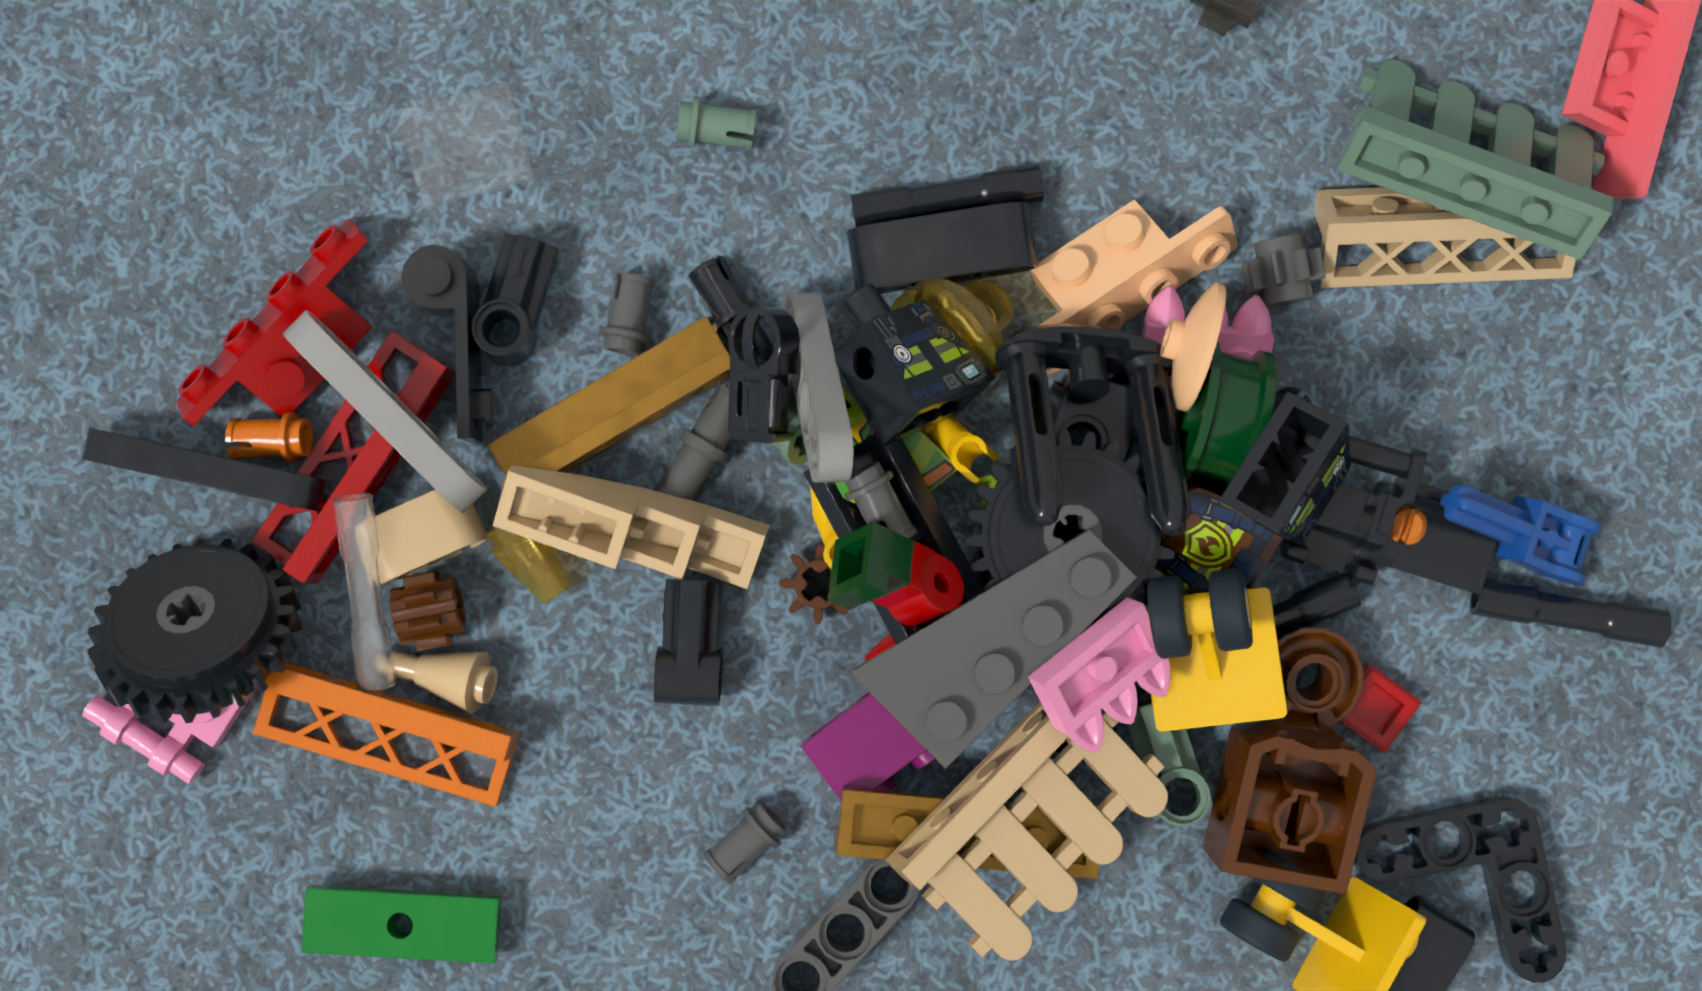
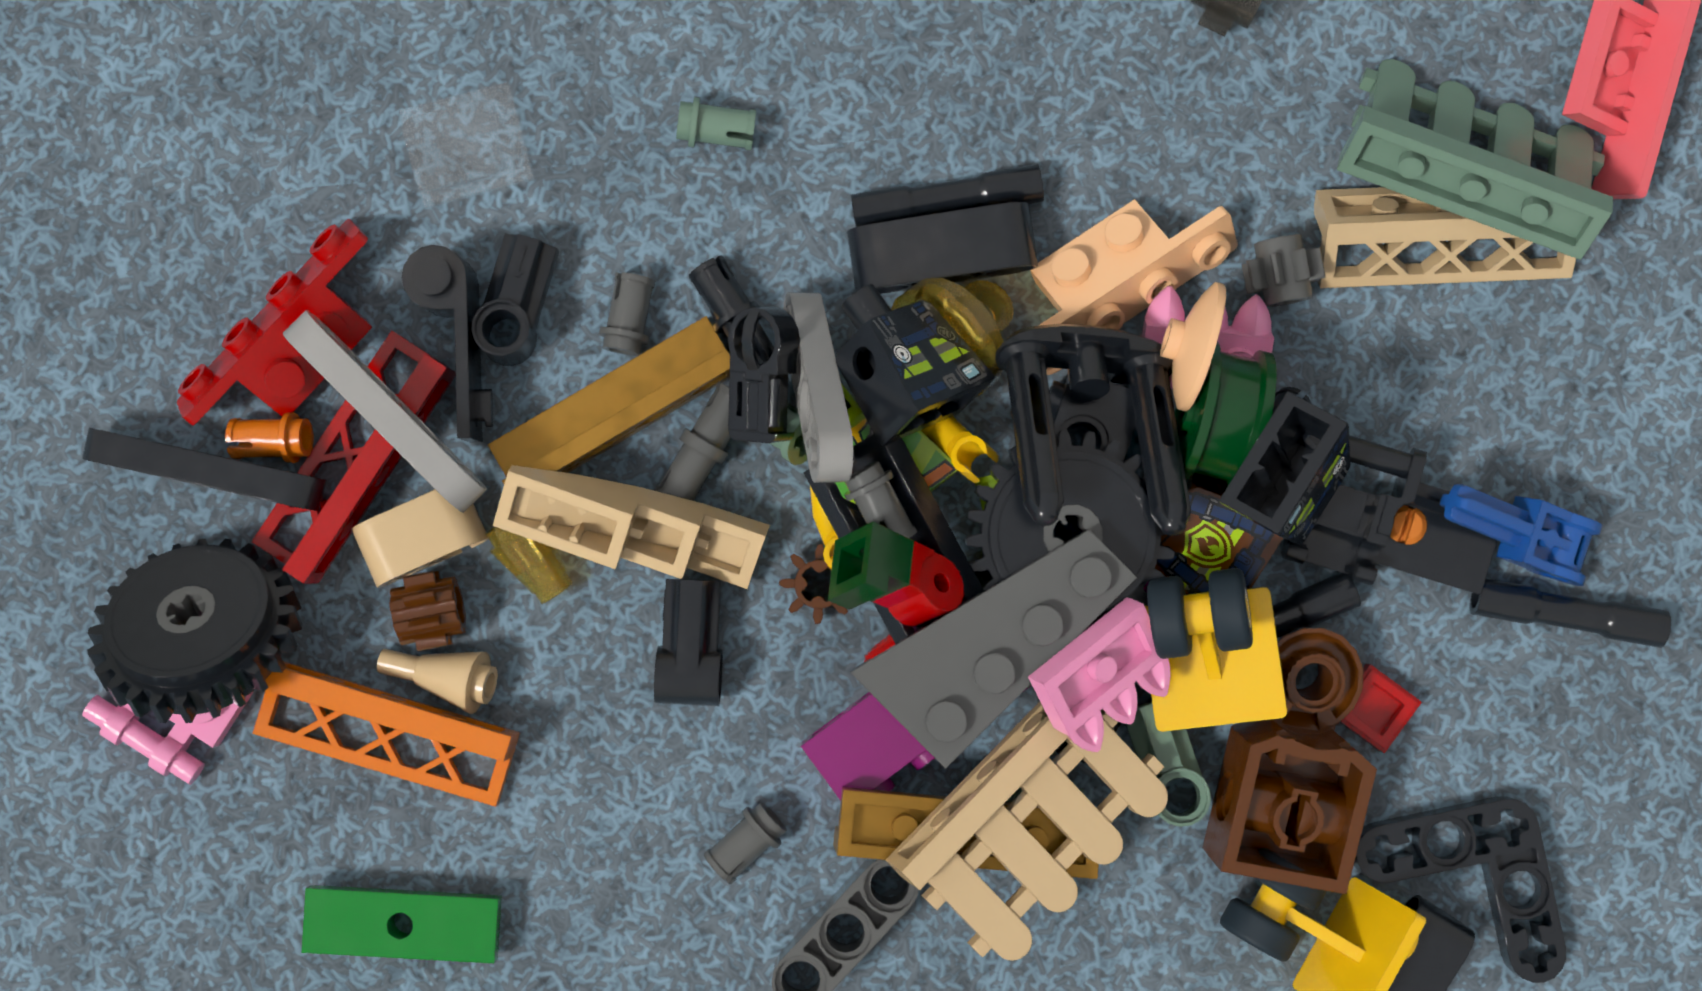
(360, 551): clear piece -> none

